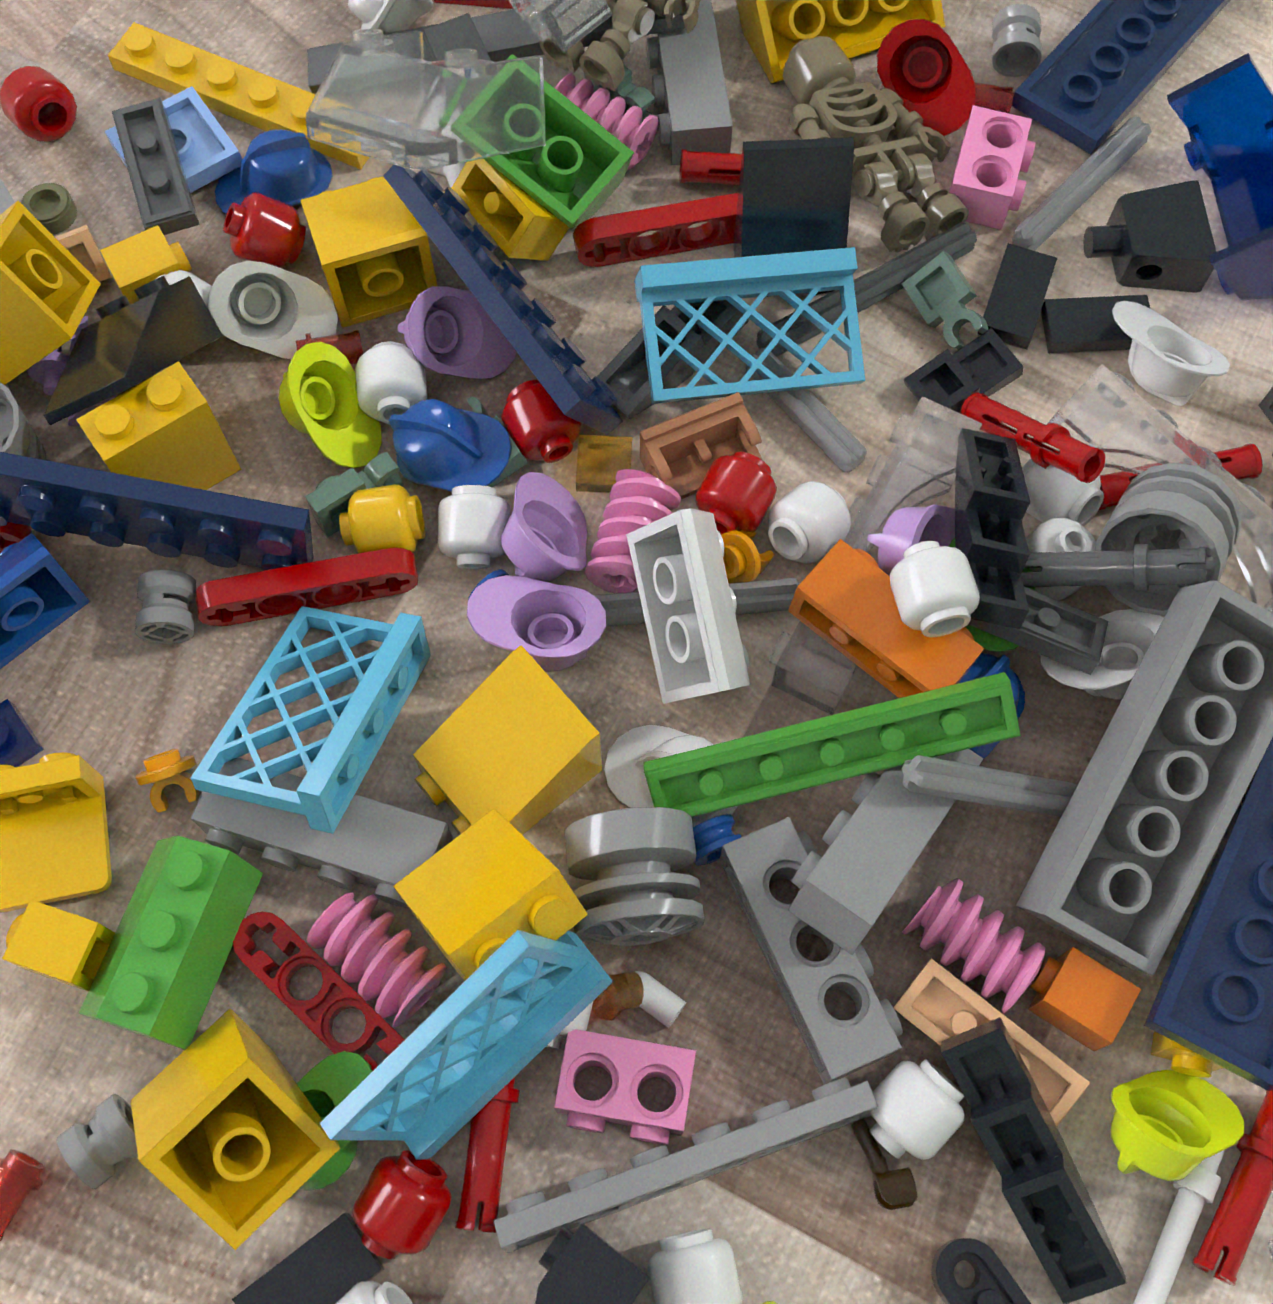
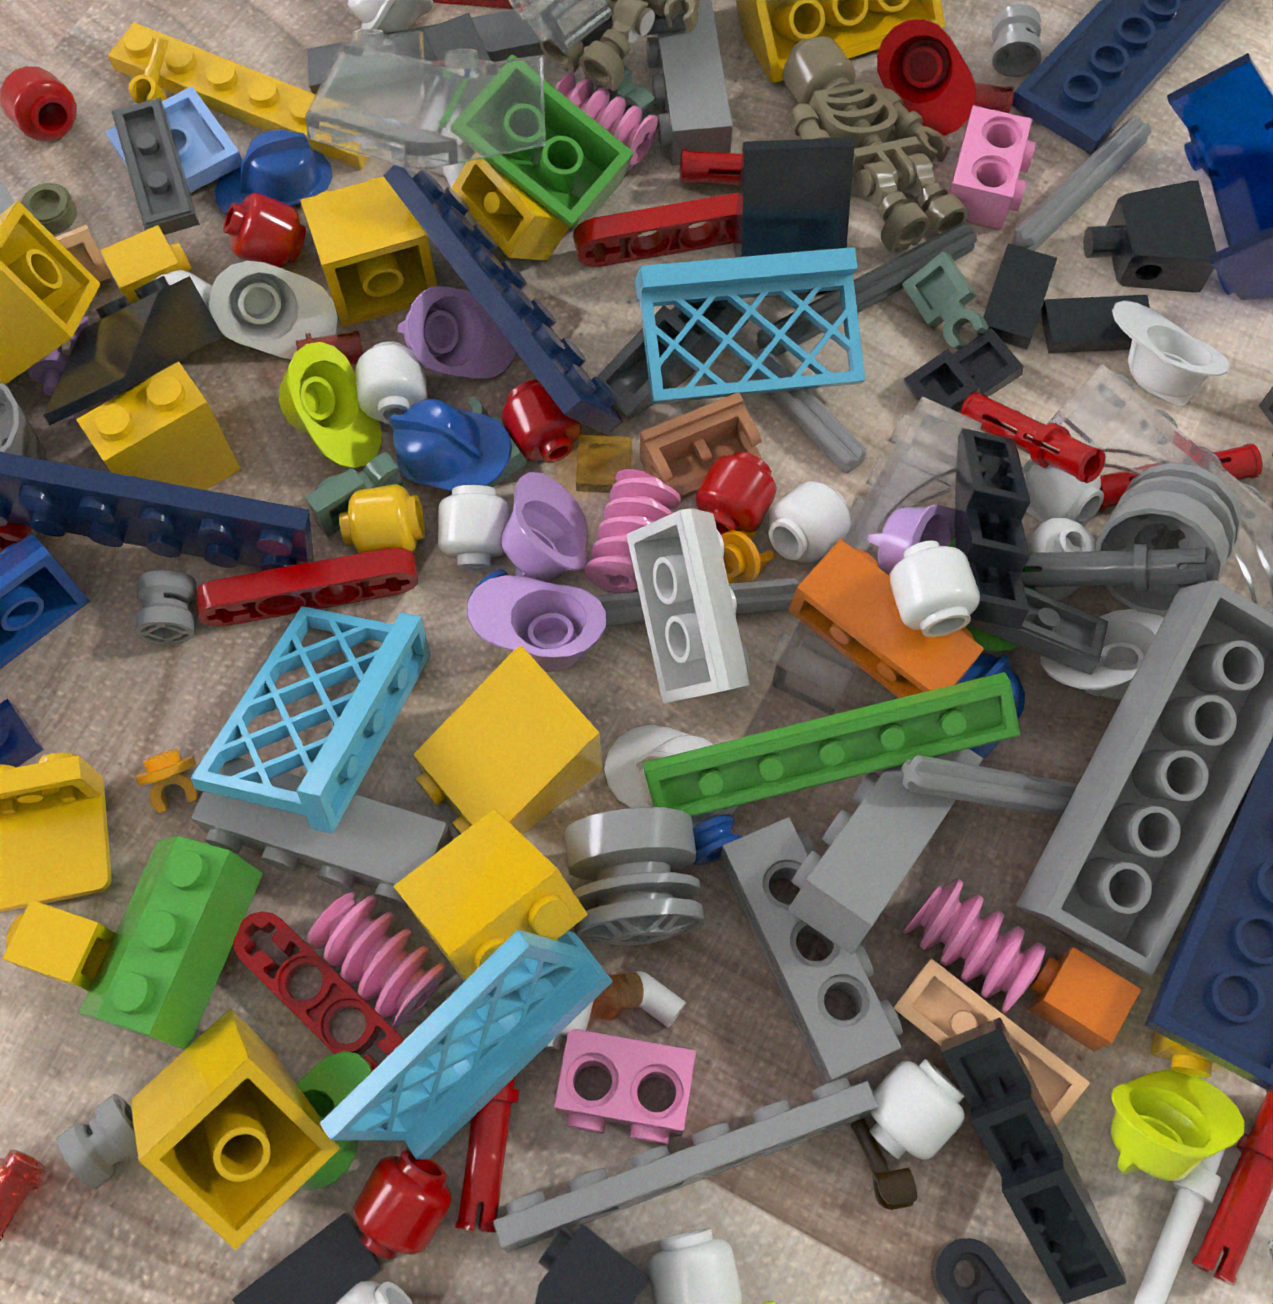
(148, 82): none -> yellow hand

